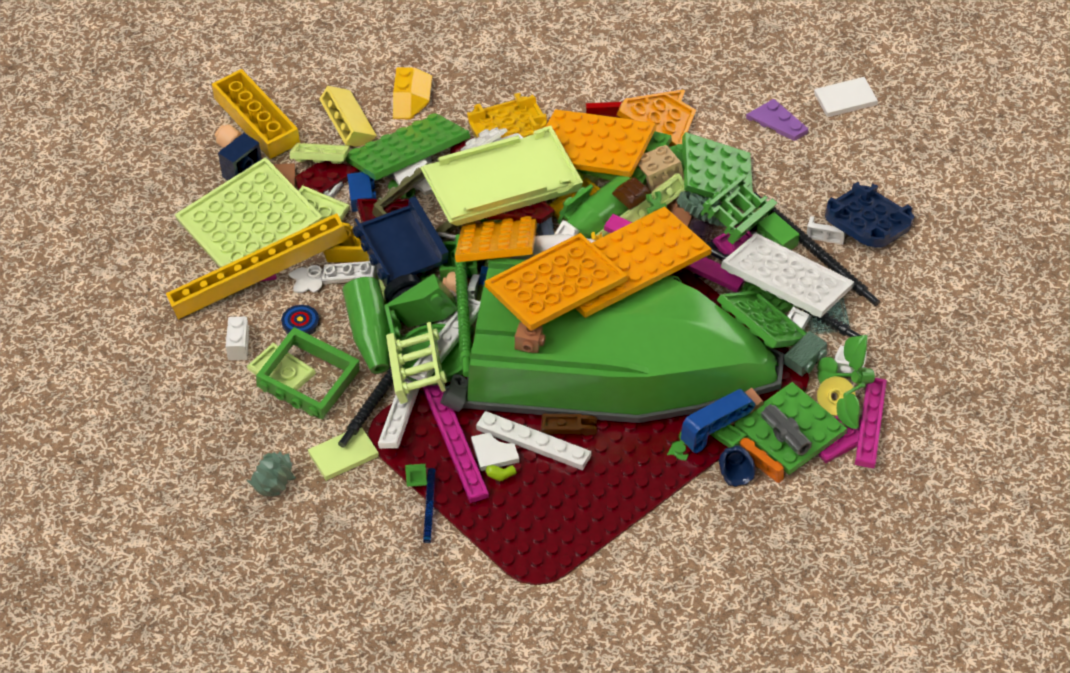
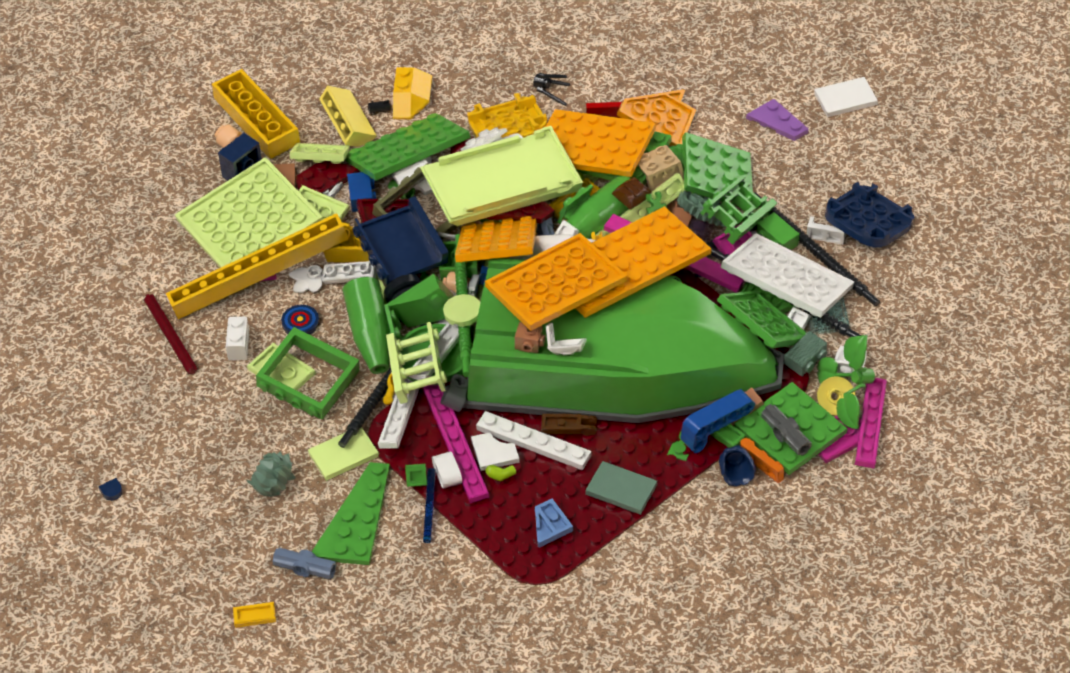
(111, 490): none -> dark blue tile
(170, 334): none -> dark red axle
(254, 614): none -> yellow tile
(304, 563): none -> sand blue piece
(355, 525): none -> bright green wing
(380, 106): none -> black pin
(387, 399): none -> yellow piece
(447, 469): none -> white beam
(461, 310): none -> yellowish green tile
(543, 81): none -> black plant
(550, 522): none -> medium blue wing
(564, 347): none -> white piece
(621, 487): none -> sand green tile

